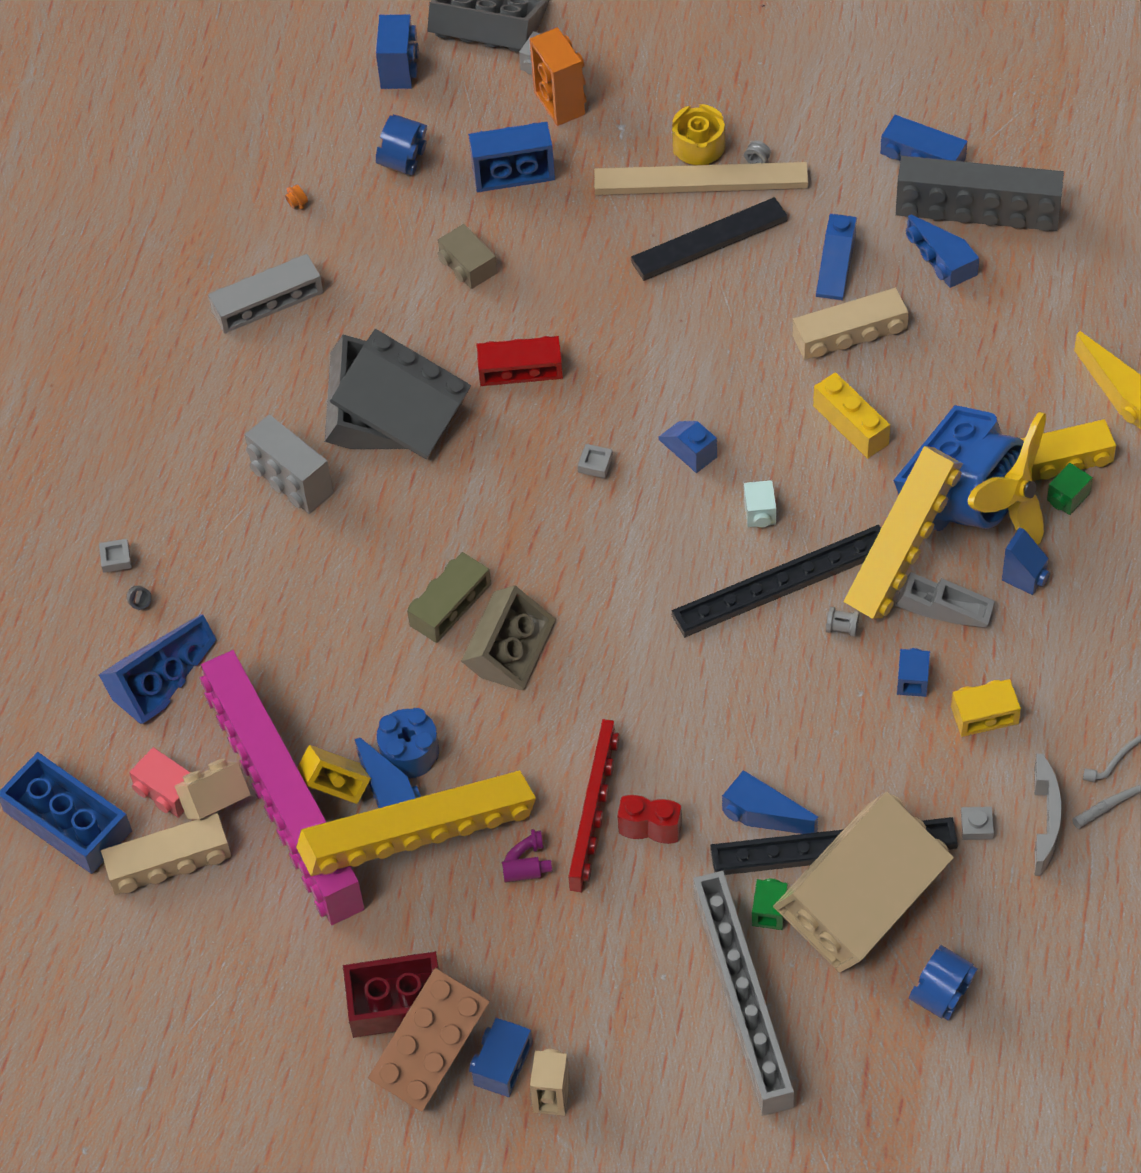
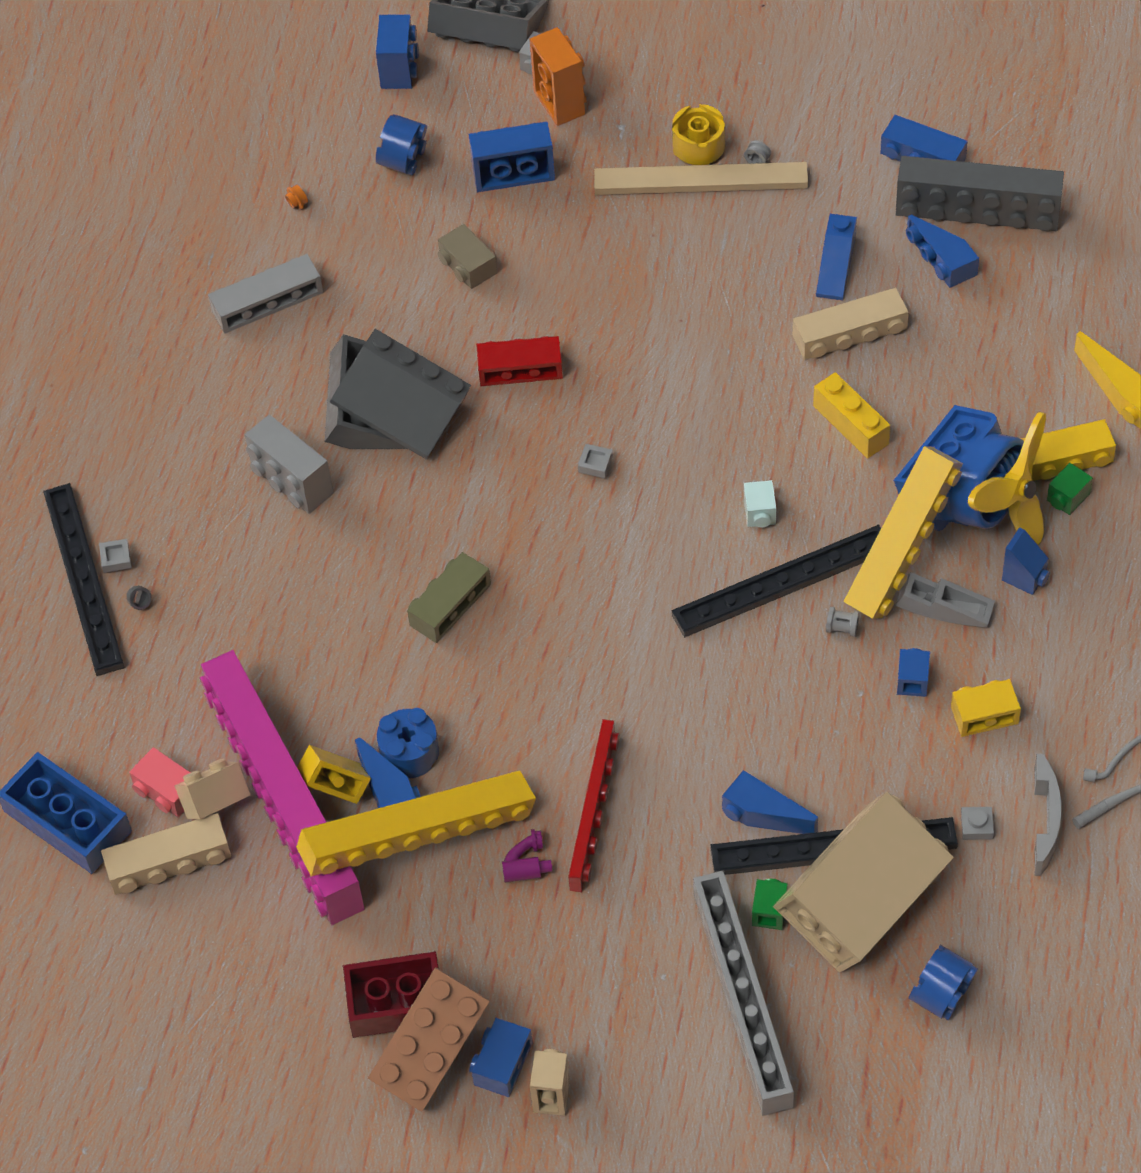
(83, 580): none -> black tile
(153, 673): blue wedge -> none
(508, 638): dark tan slope -> none
(653, 819): red brick -> none
(691, 443): blue slope -> none
(709, 238): black tile -> none

